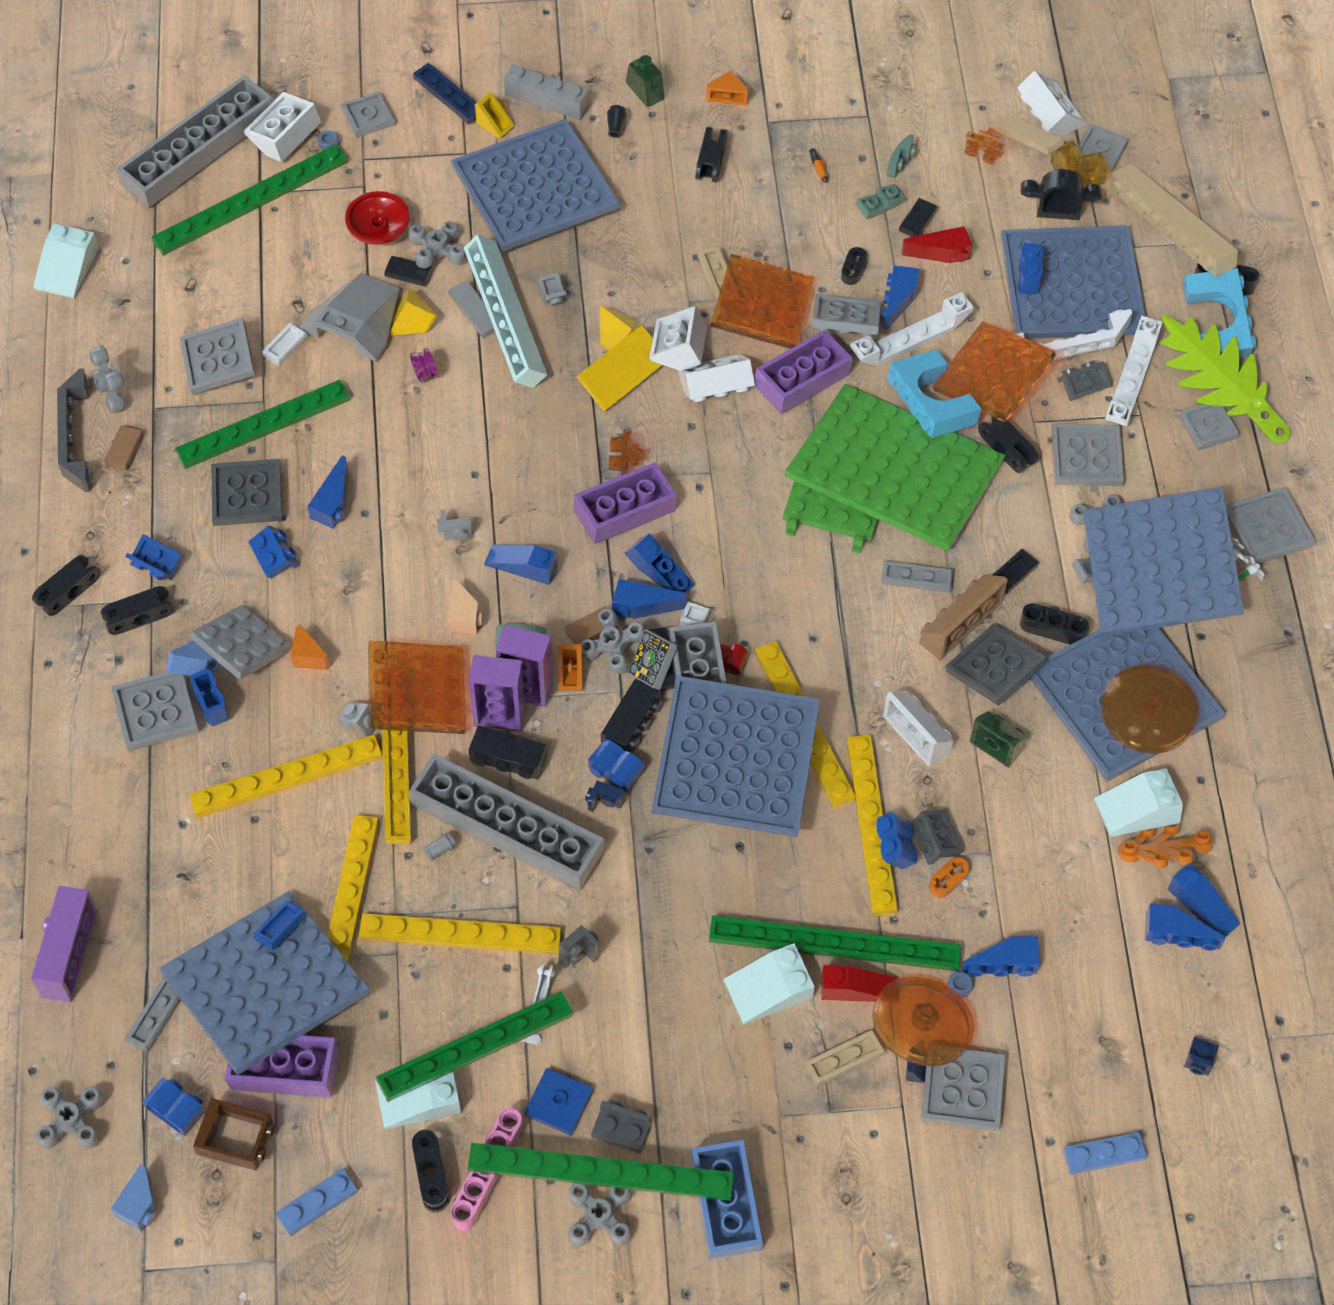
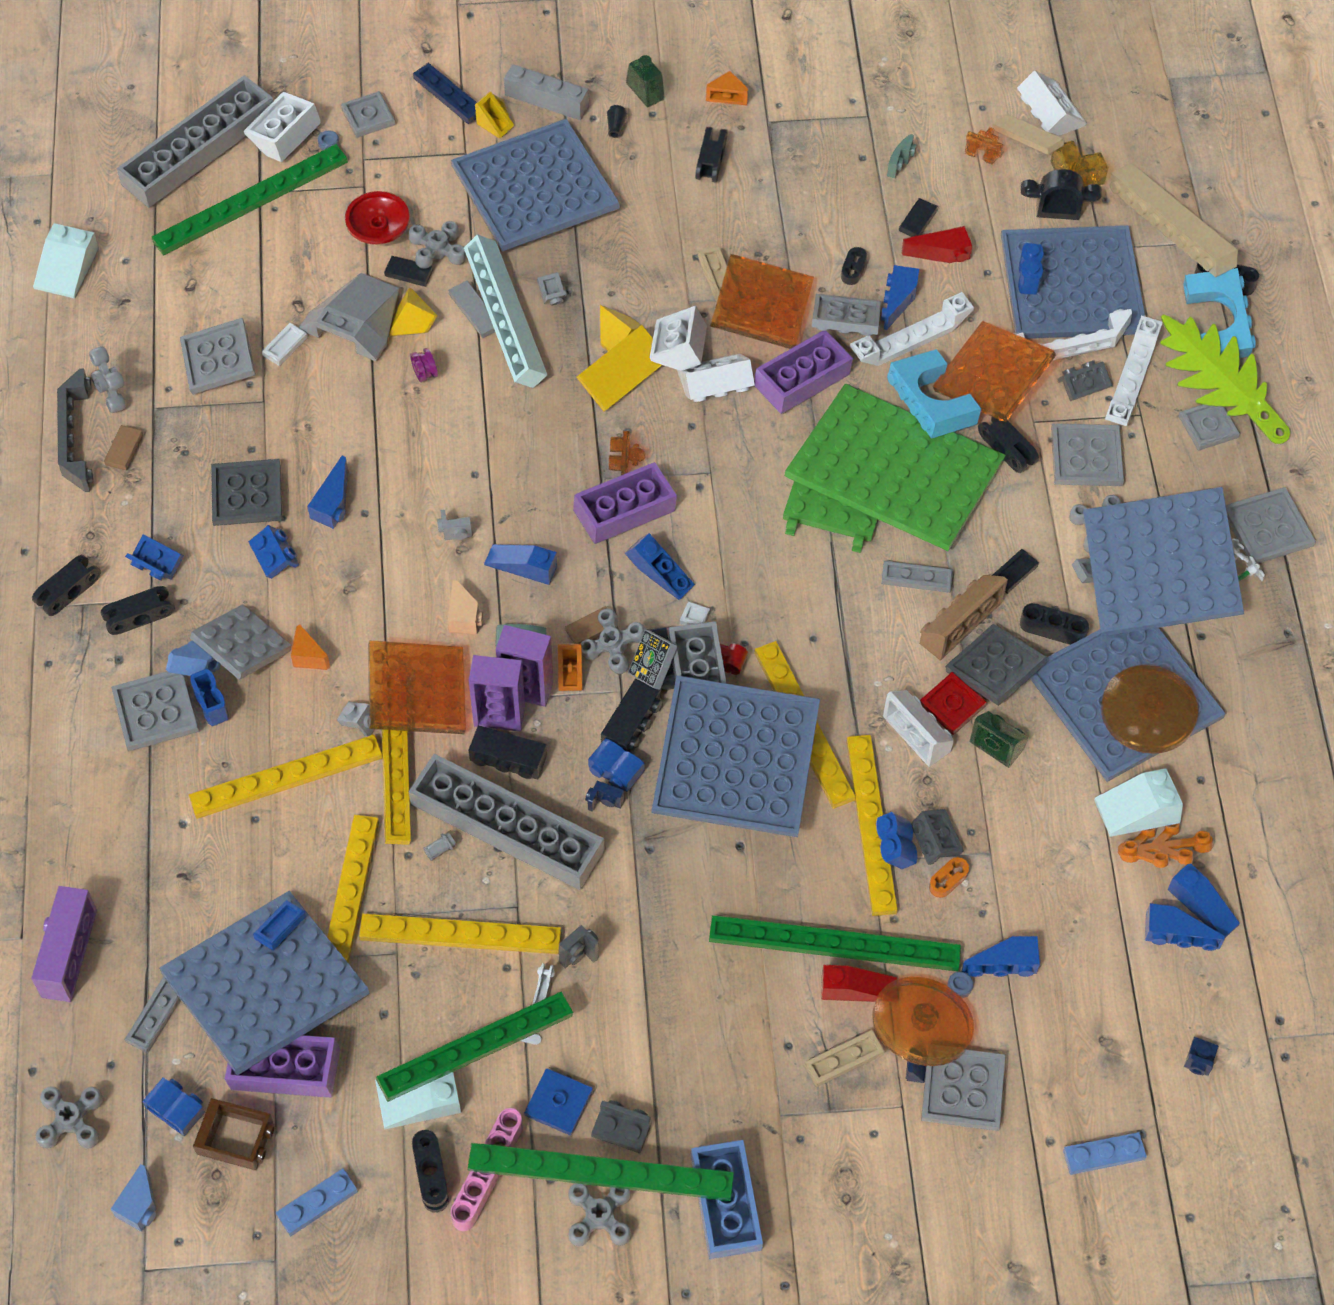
(262, 424): green plate -> none
(642, 600): blue slope -> none
(770, 984): light aqua slope -> none
(819, 164): piece -> none
(881, 202): sand green slope -> none
(952, 703): none -> red plate
(1104, 141): light grey tile -> none

